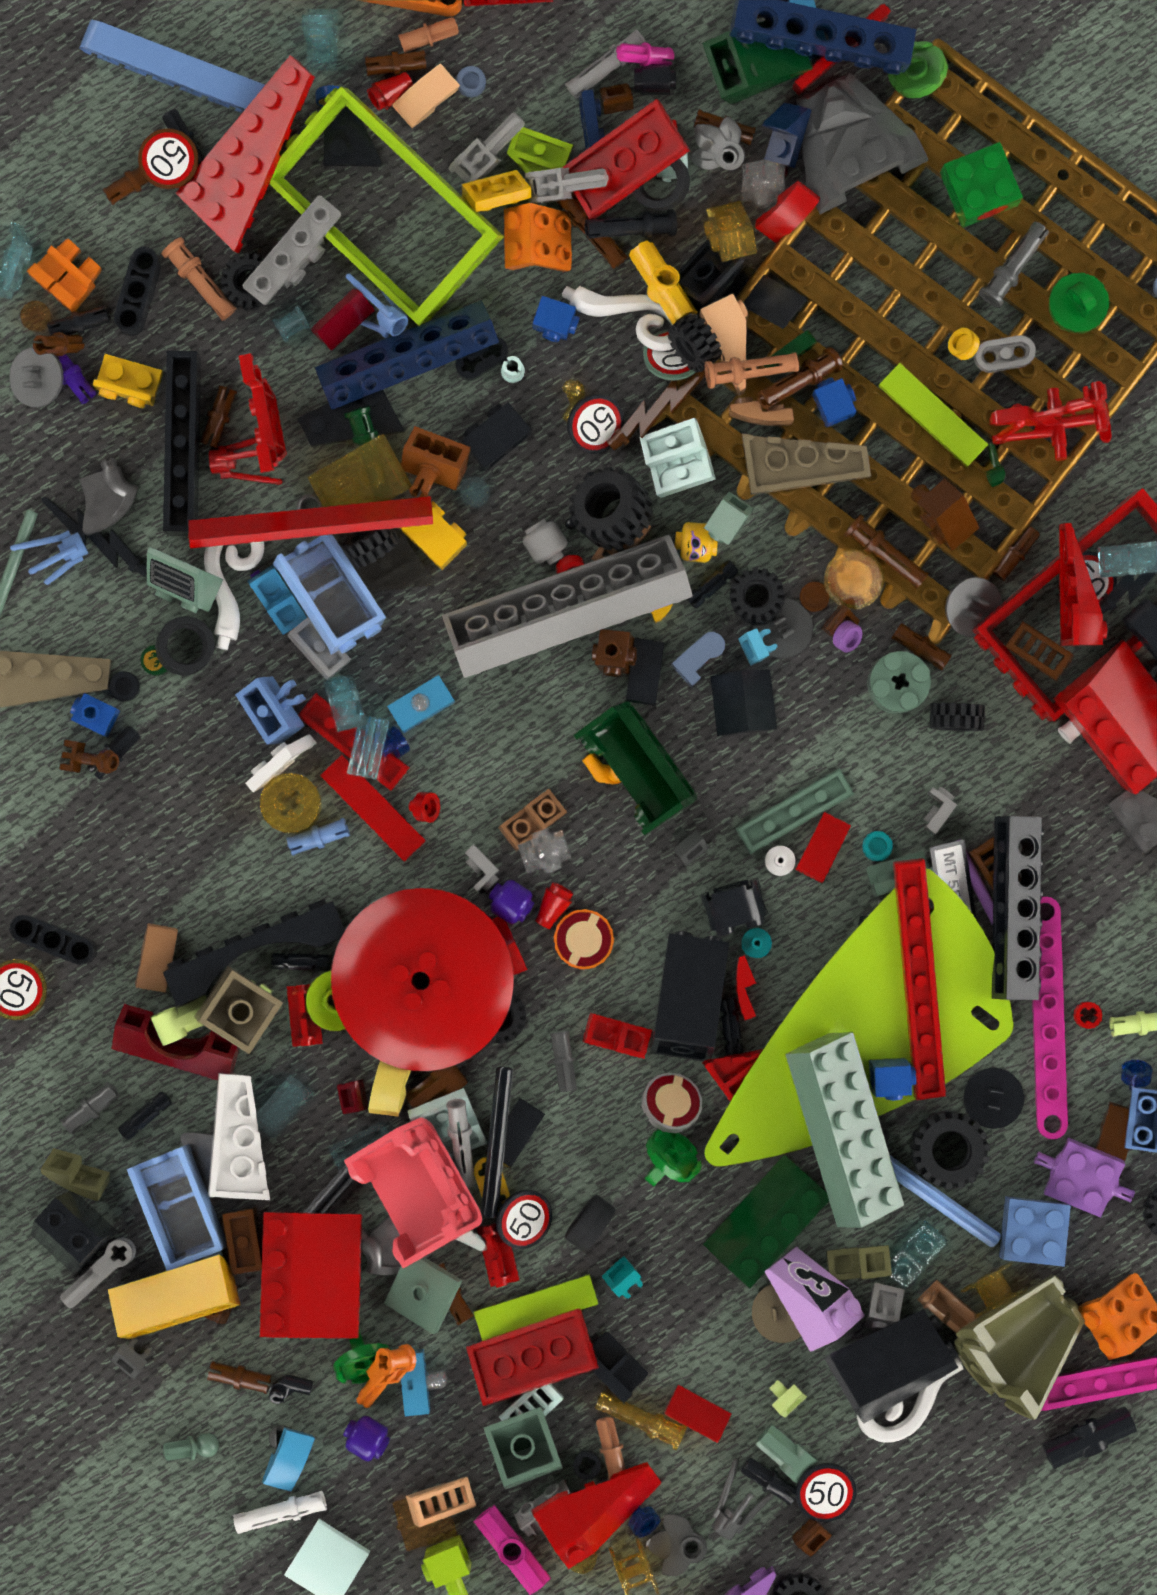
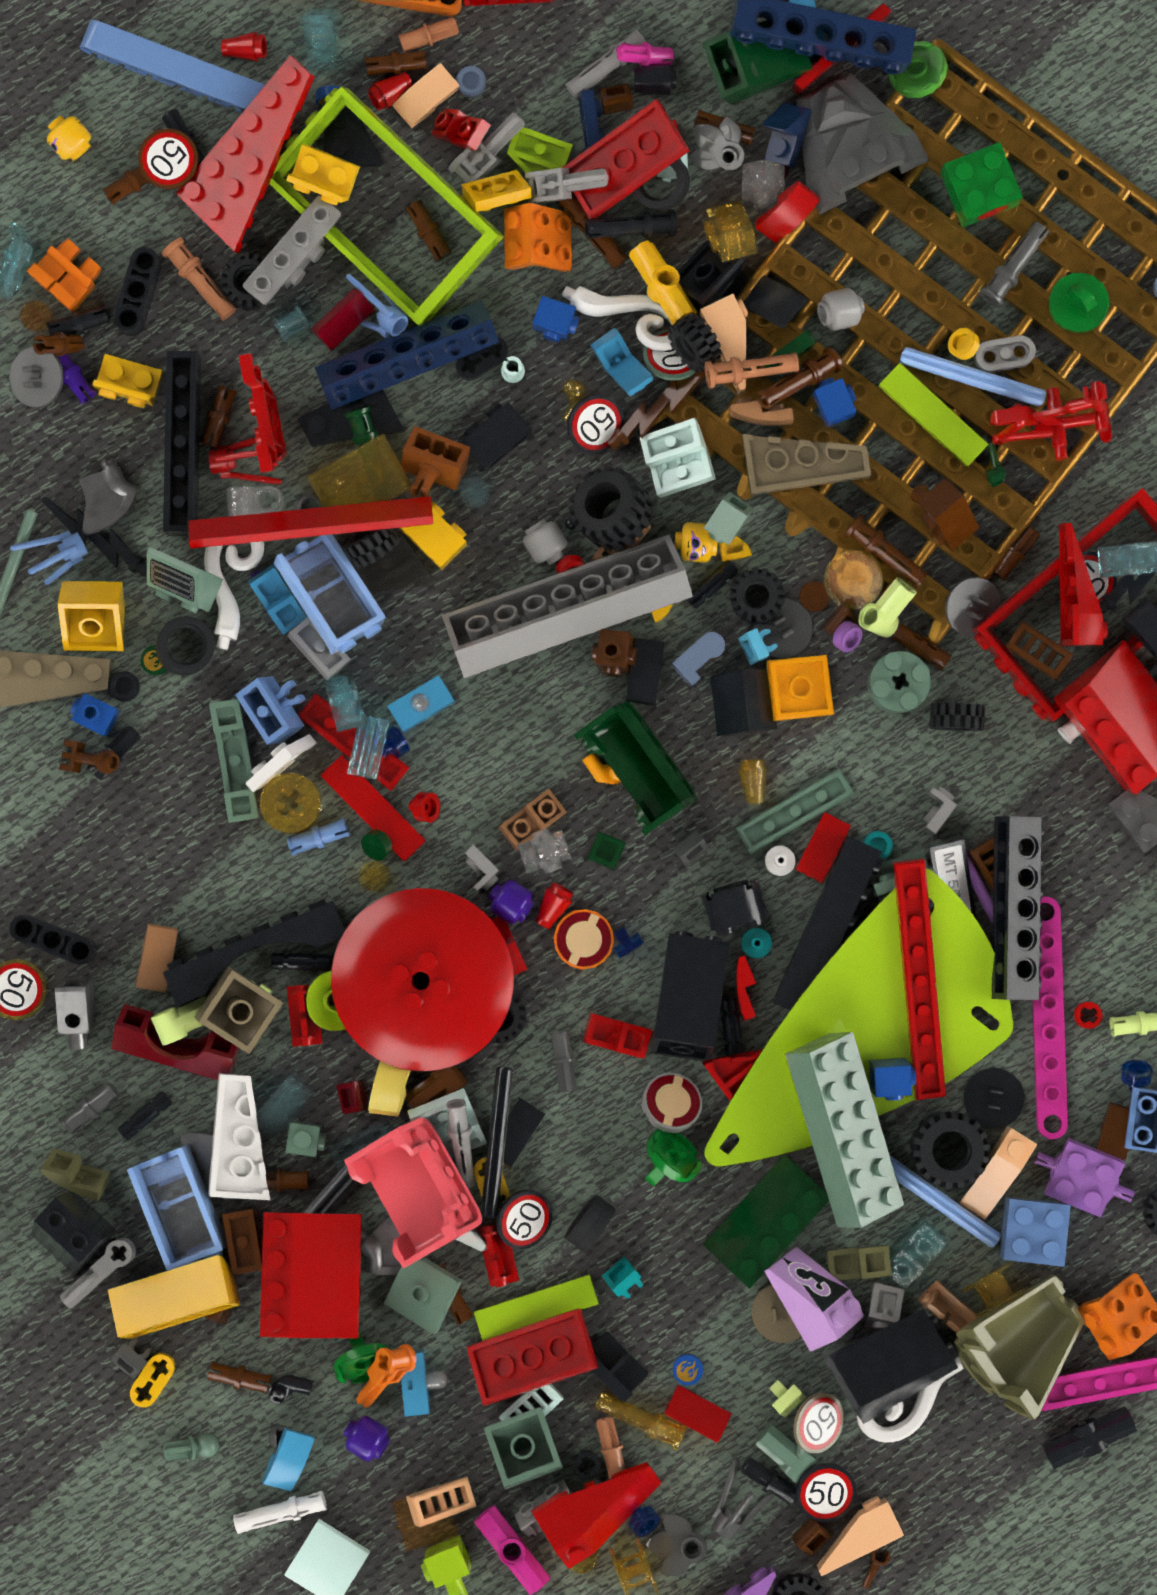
(68, 137): none -> yellow head
(75, 997): none -> flat silver torso
(92, 615): none -> yellow slope
(158, 1384): none -> yellow beam
(234, 760): none -> sand green slope
(247, 47): none -> red cone
(249, 500): none -> clear piece
(287, 1180): none -> reddish brown axle
(305, 1139): none -> sand green brick
(324, 175): none -> yellow bracket
(374, 876): none -> clear yellow tile
(376, 844): none -> dark green tile
(428, 230): none -> reddish brown pin
(460, 129): none -> red slope
(606, 850): none -> dark green tile
(620, 363): none -> dark azure bracket
(626, 942): none -> clear blue tile
(687, 1369): none -> blue tile
(735, 550): none -> yellow tile
(753, 780): none -> clear yellow cone
(800, 687): none -> light orange tile
(818, 1422): none -> piece
(830, 918): none -> black brick
(840, 309): none -> light grey head
(866, 1532): none -> light nougat slope
(874, 1568): none -> reddish brown hand
(883, 616): none -> yellowish green piece
(972, 376): none -> light blue axle
(1002, 1168): none -> light nougat slope

